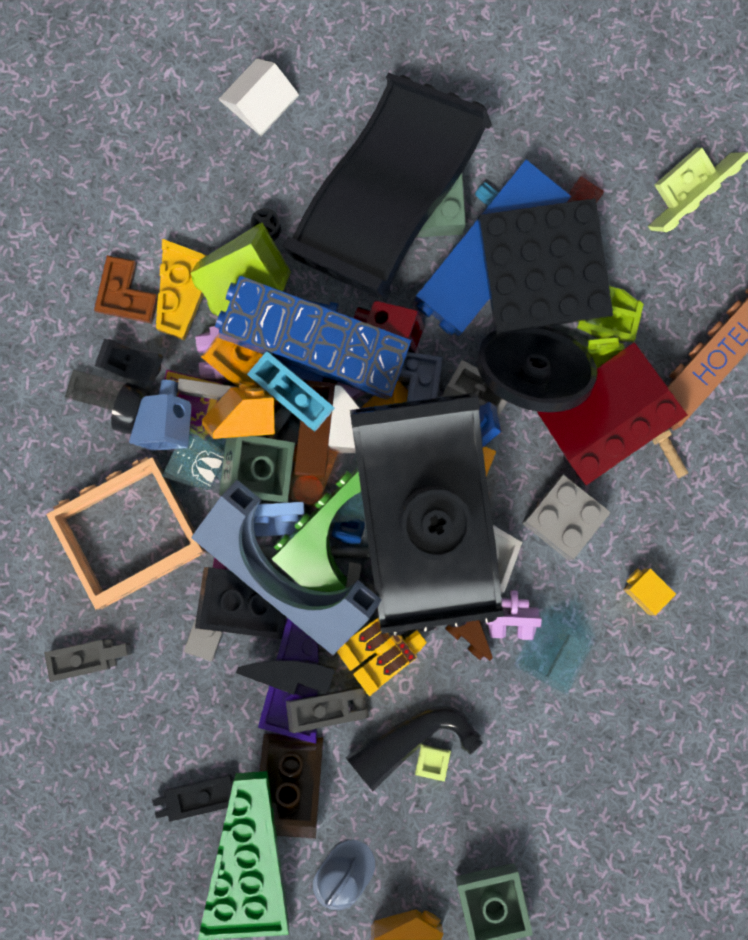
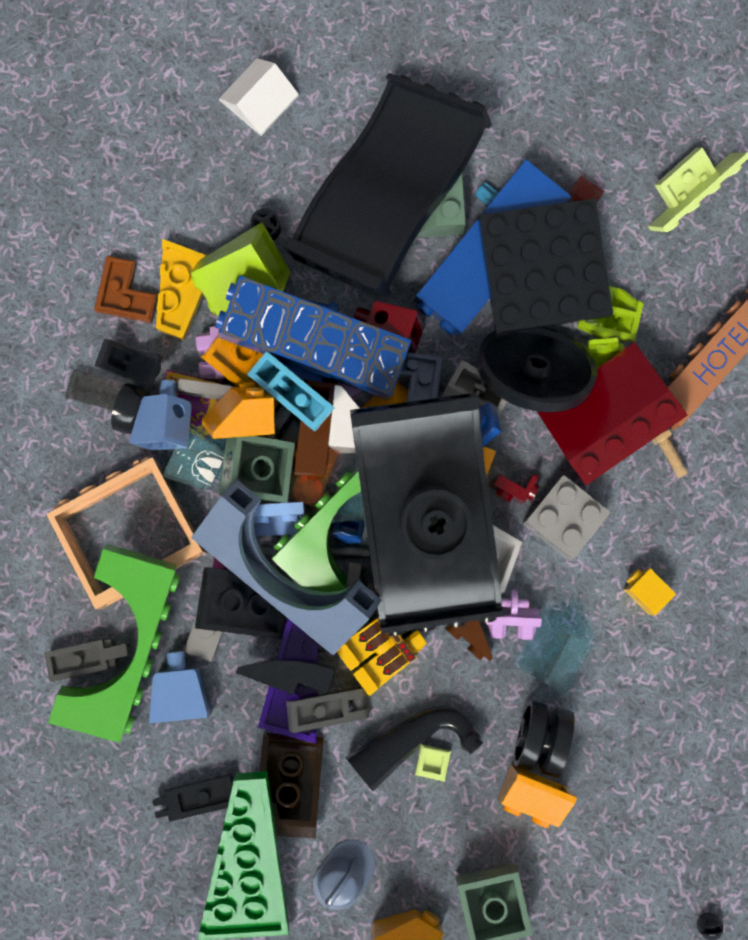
(106, 707): none -> bright green arch
(178, 692): none -> medium blue torso
(509, 490): none -> dark red bracket
(536, 797): none -> light orange slope
(544, 739): none -> black wheel
(708, 920): none -> black hinge

